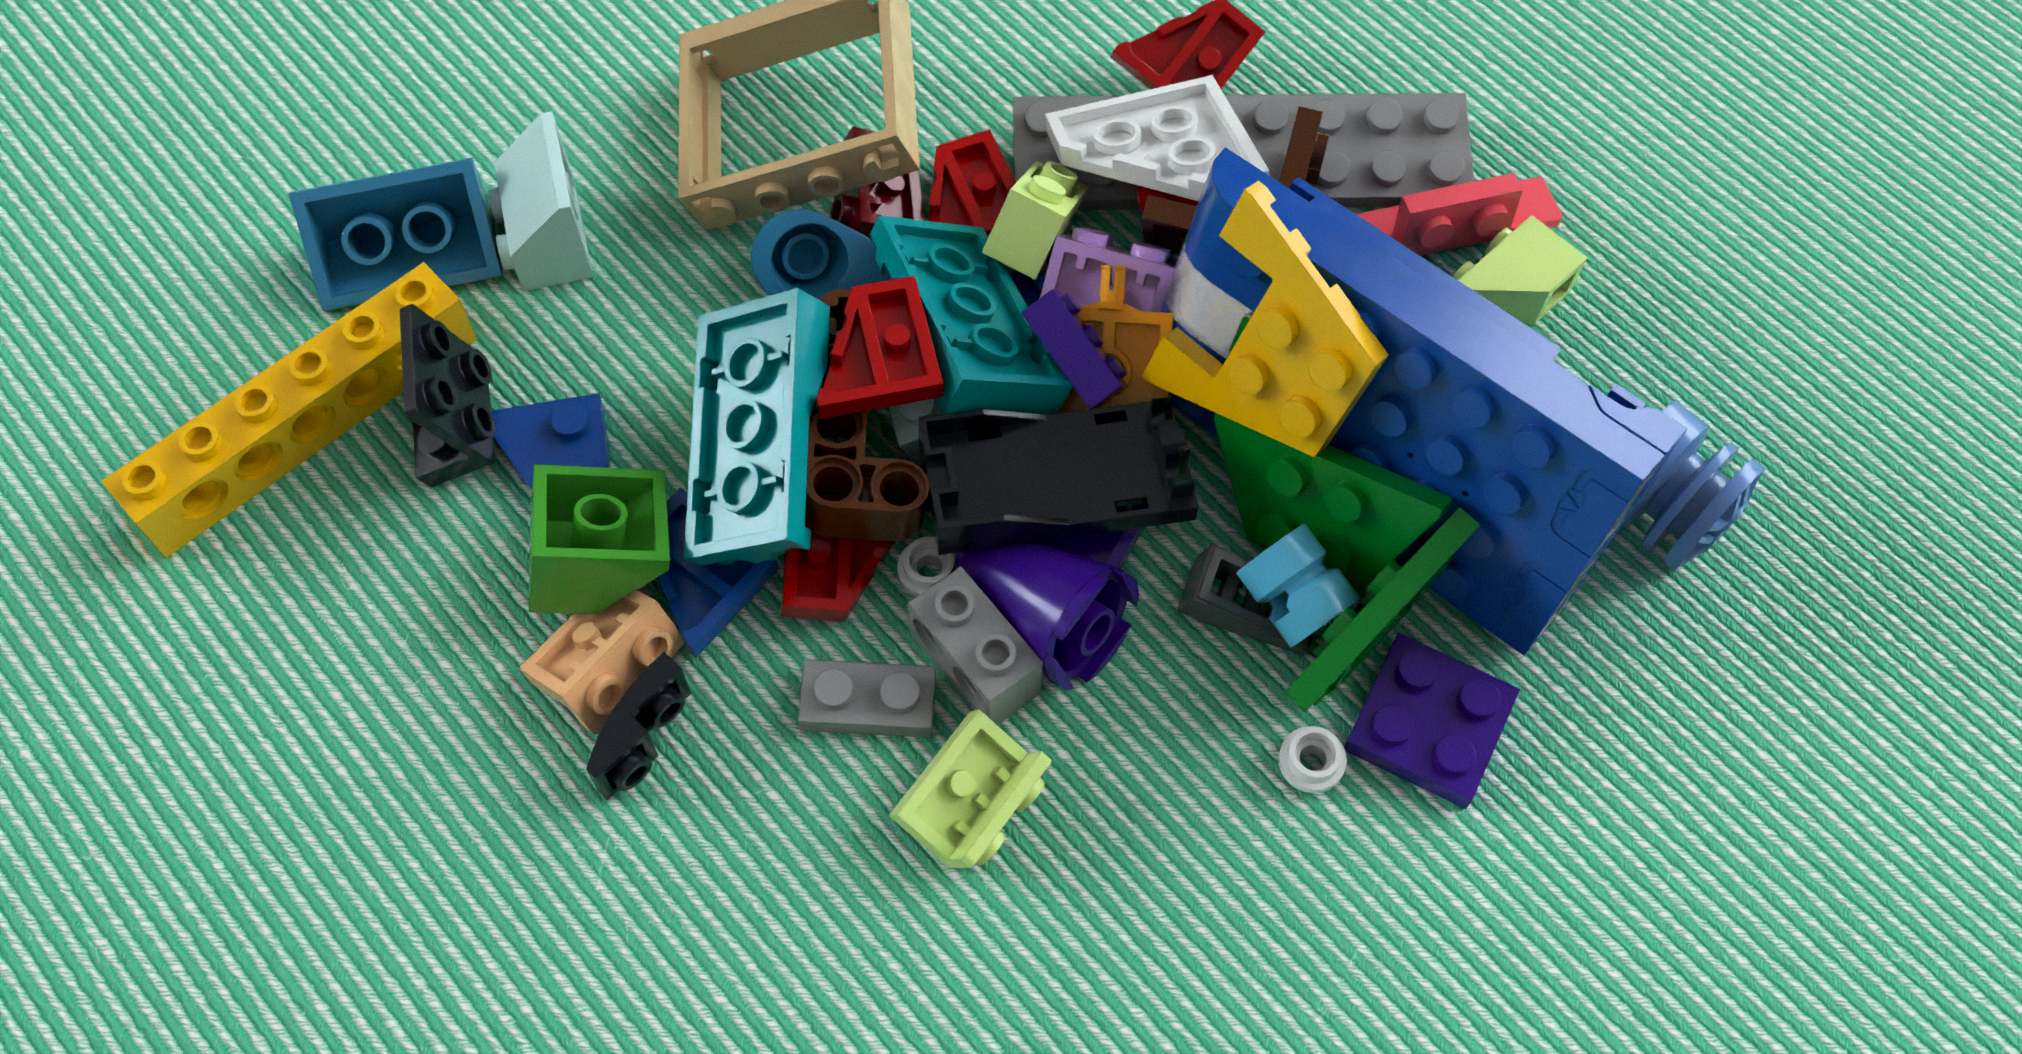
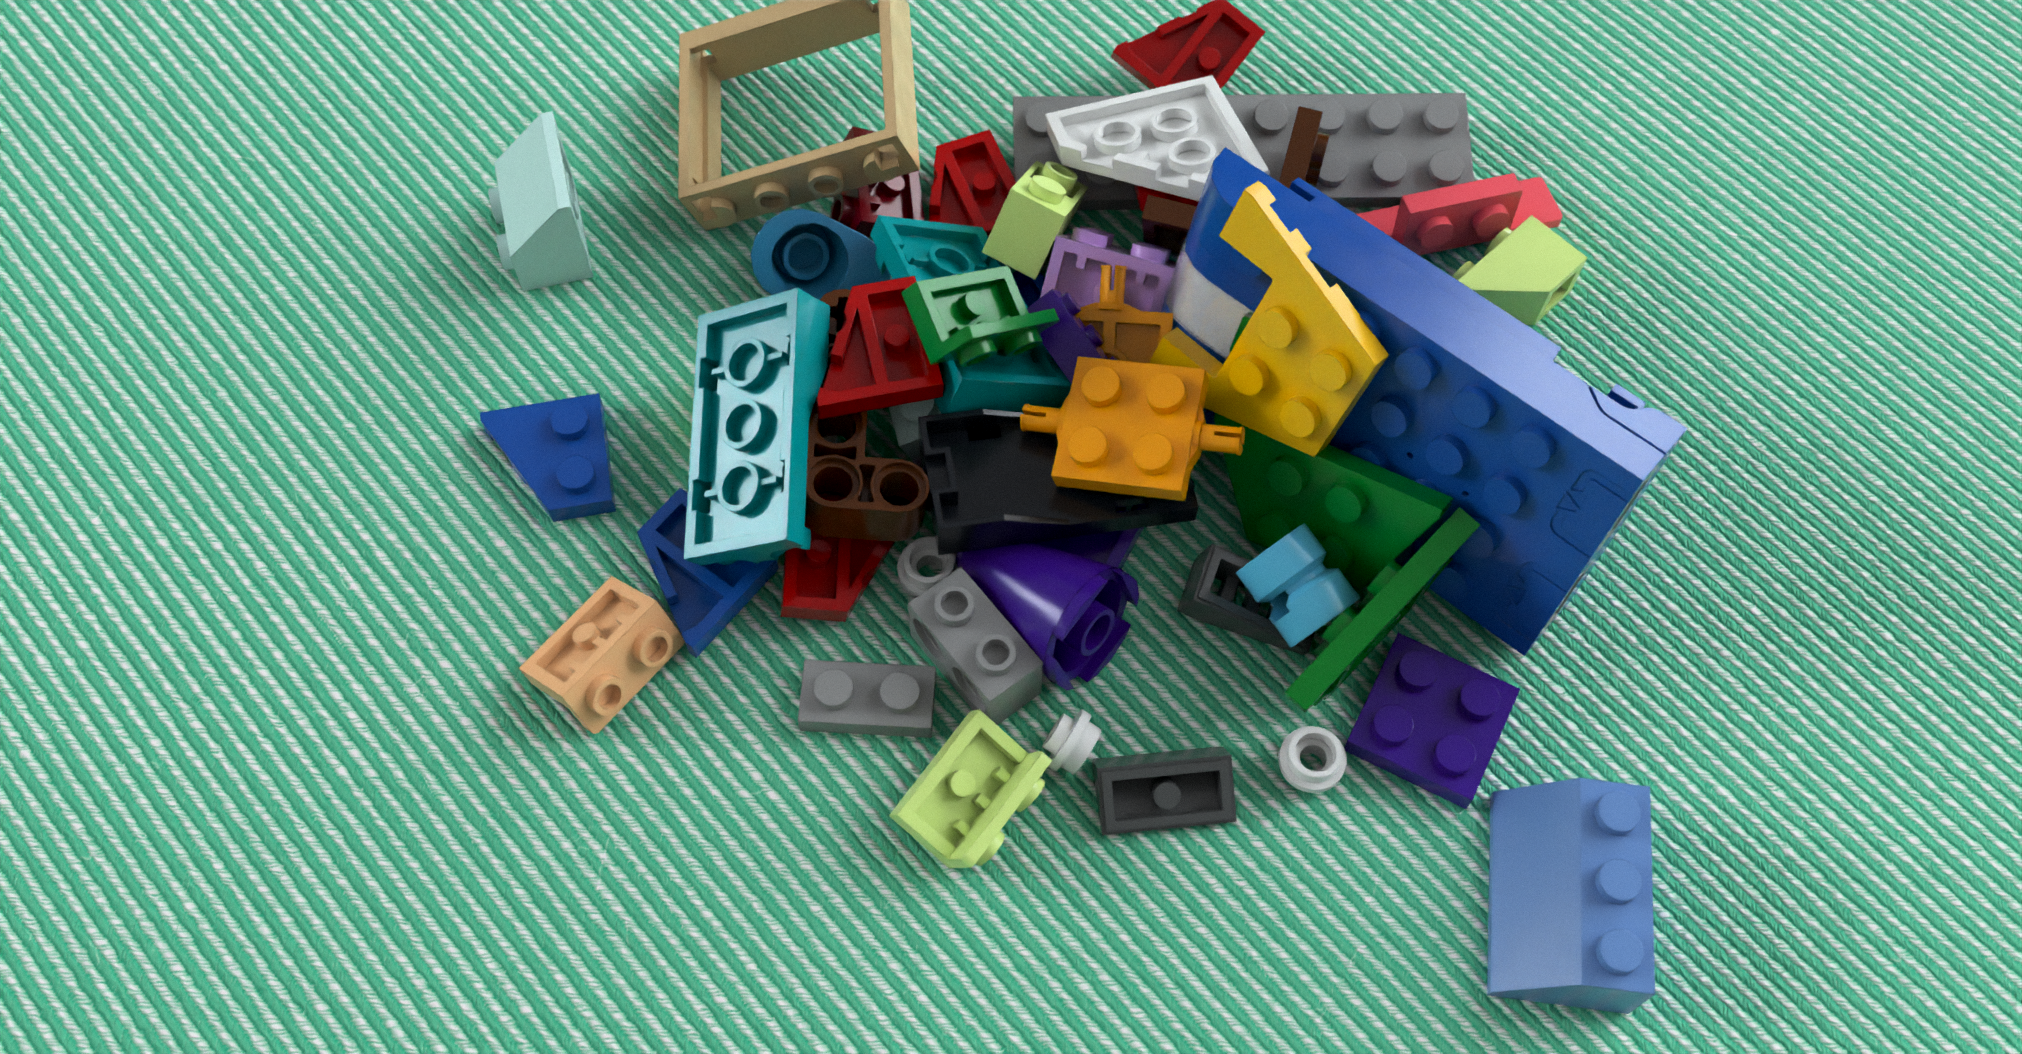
(279, 416): yellow brick -> none
(385, 225): dark azure slope -> none
(445, 399): black bracket -> none
(594, 536): bright green slope -> none
(624, 745): black slope -> none
(974, 316): none -> green bracket
(1071, 741): none -> white plate
(1131, 428): none -> light orange plate
(1164, 790): none -> dark grey slope
(1571, 895): none -> medium blue slope
(1693, 494): medium blue wheel -> none

